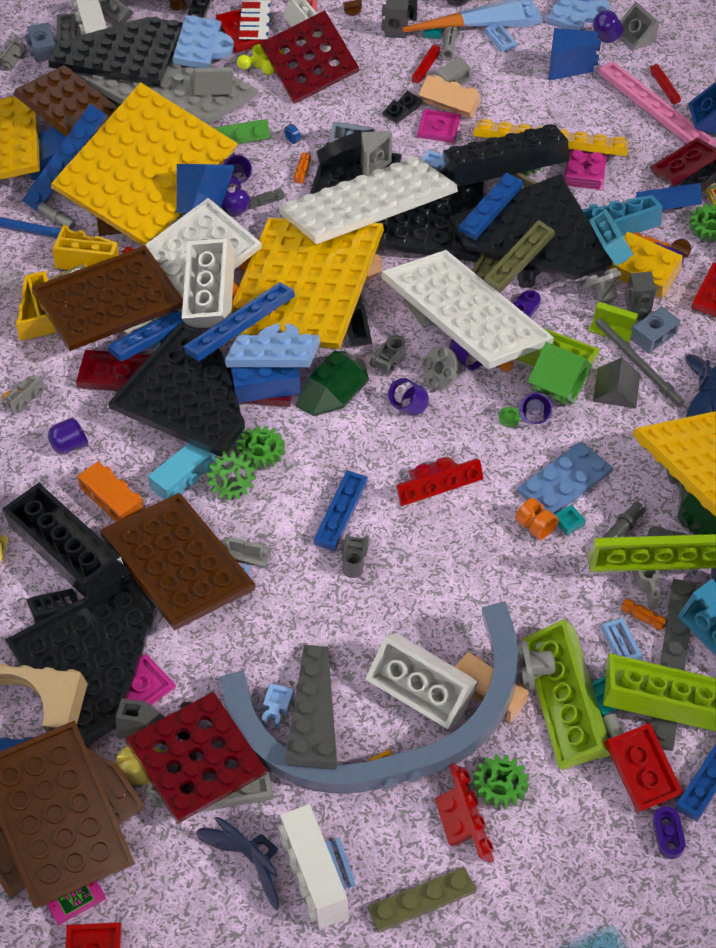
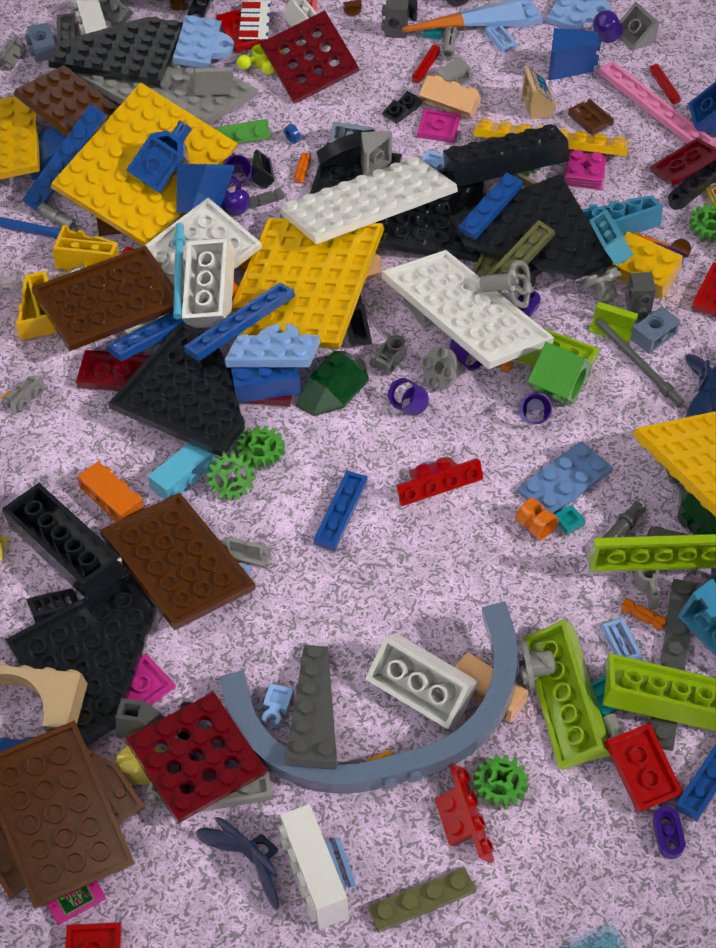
(67, 436): dark purple helmet -> none
(159, 157): none -> blue plate
(178, 241): none -> medium azure bar
(262, 170): none -> black slope
(354, 555): dark grey piece -> none
(508, 282): none -> light grey piece
(509, 417): bright green tile -> none
(537, 95): none -> tan slope
(590, 117): none -> reddish brown plate
(617, 384): dark grey slope -> none
(676, 196): blue sticker -> none

